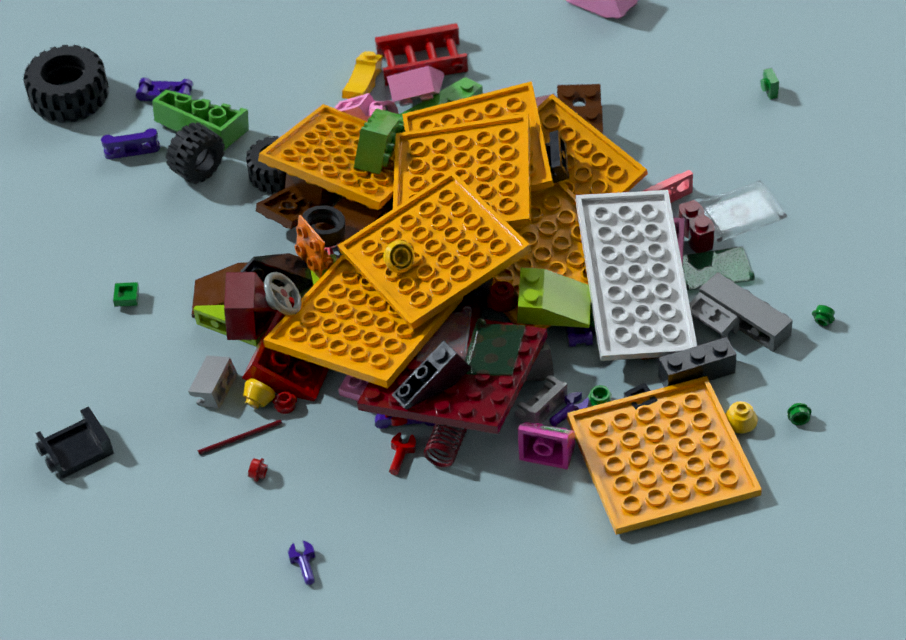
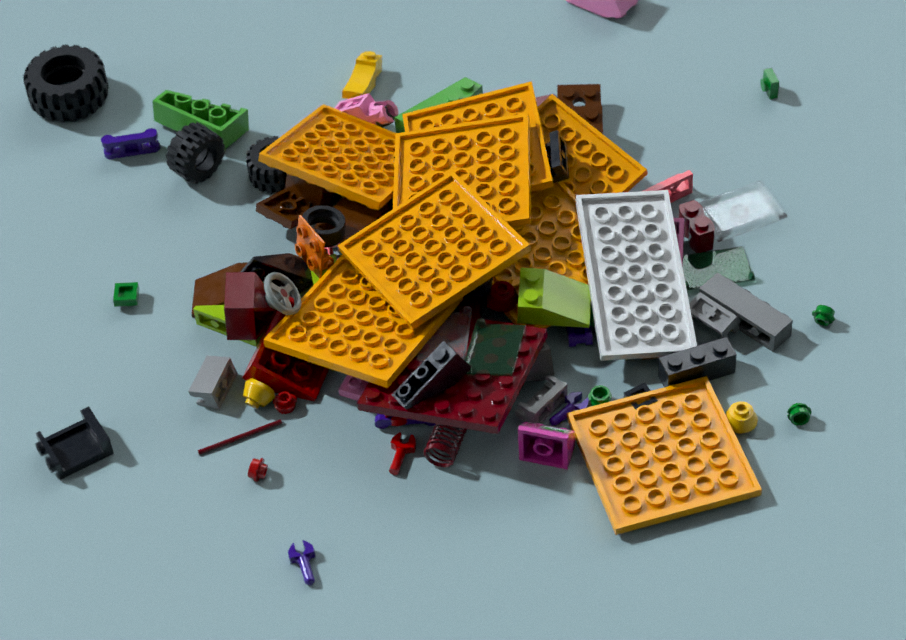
(150, 89): dark purple plate -> none
(377, 141): bright green wedge -> none
(399, 256): yellow cone -> none
(415, 84): bright pink slope -> none
(422, 40): red fence -> none

